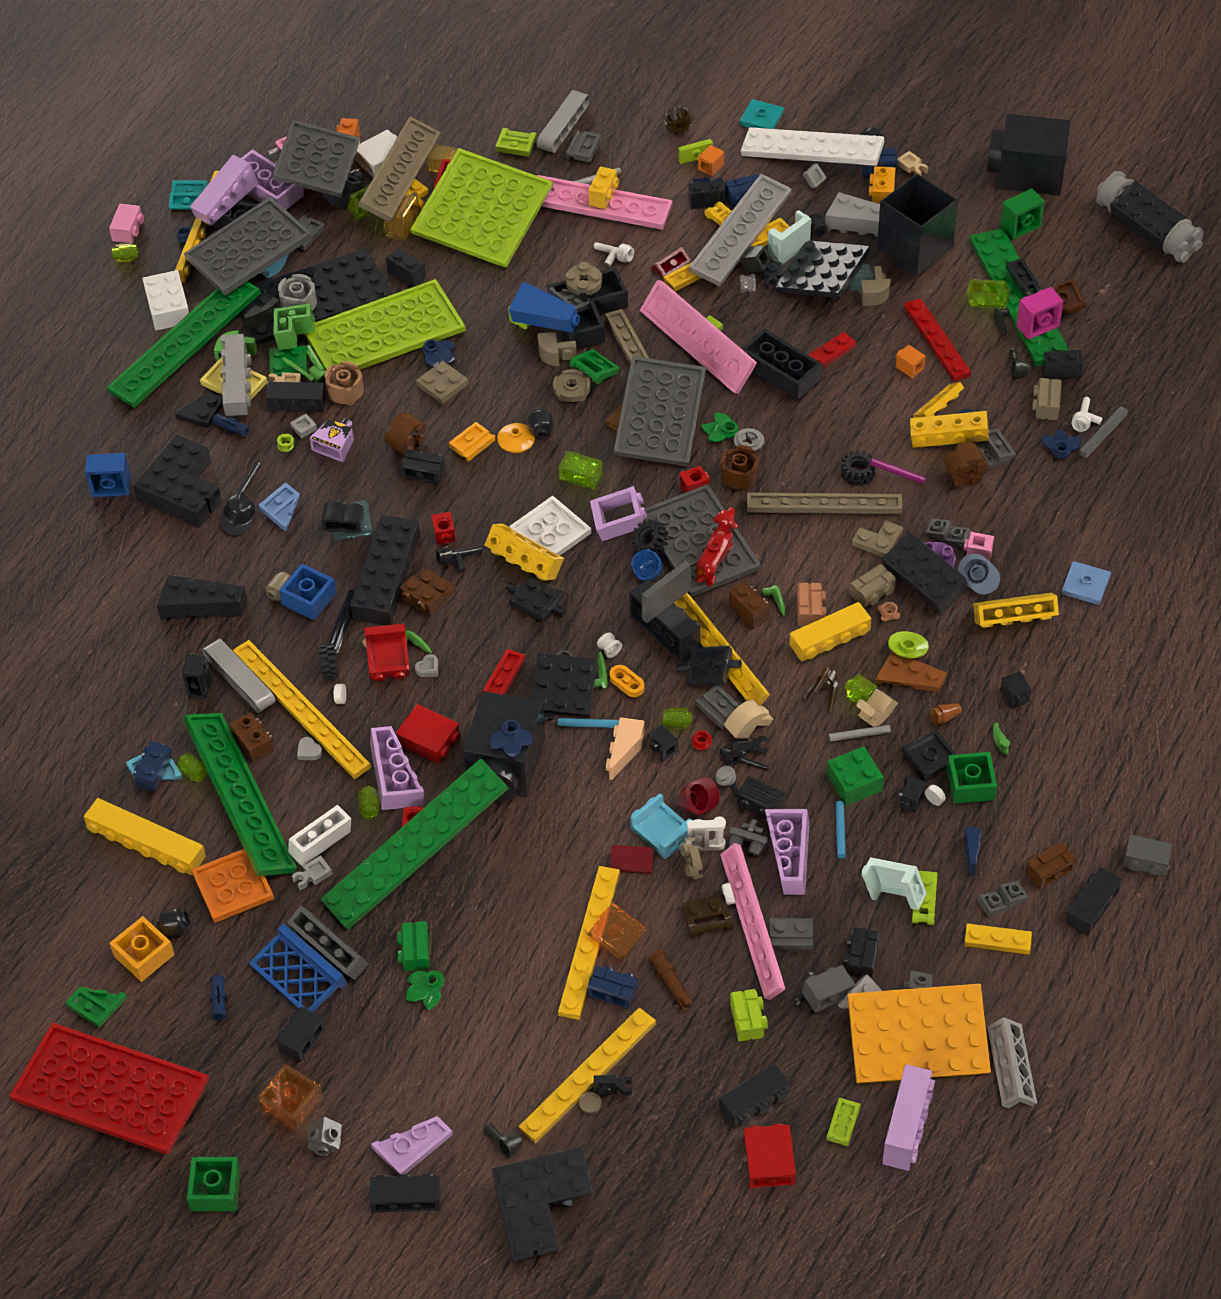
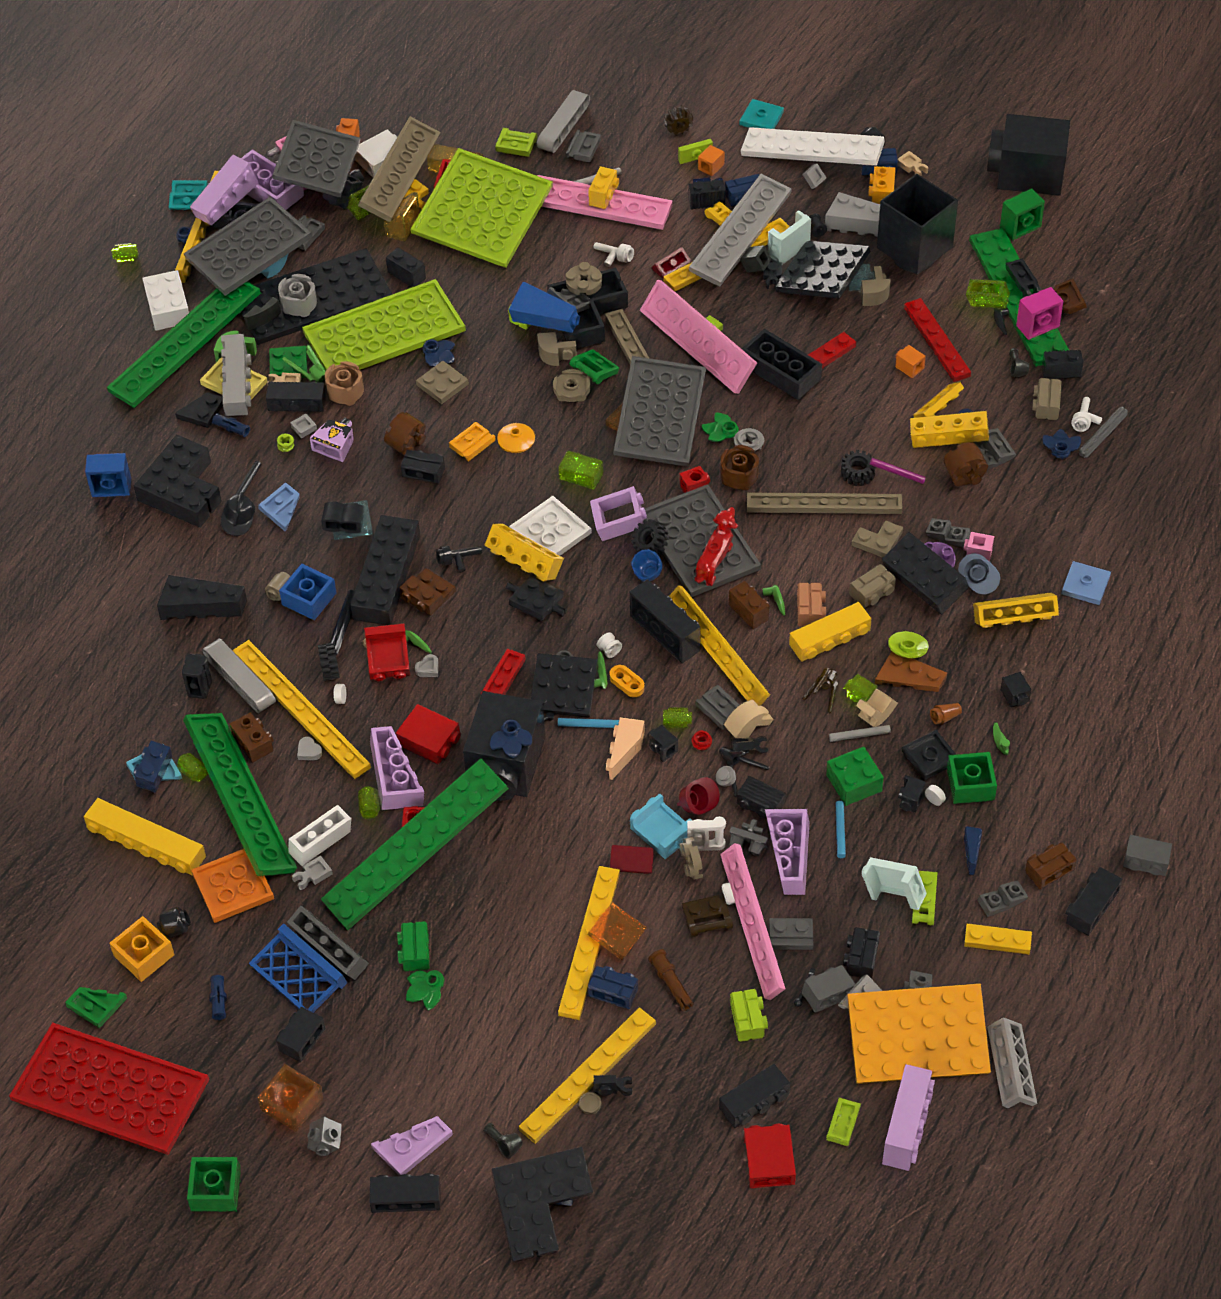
(126, 223): bright pink brick -> none
(291, 322): bright green brick -> none
(443, 528): red brick -> none
(540, 423): black head -> none
(666, 591): dark grey tile -> none
(709, 666): black plate -> none
(747, 283): clear wheel -> none
(889, 607): nougat plate -> none
(1149, 217): brick -> none

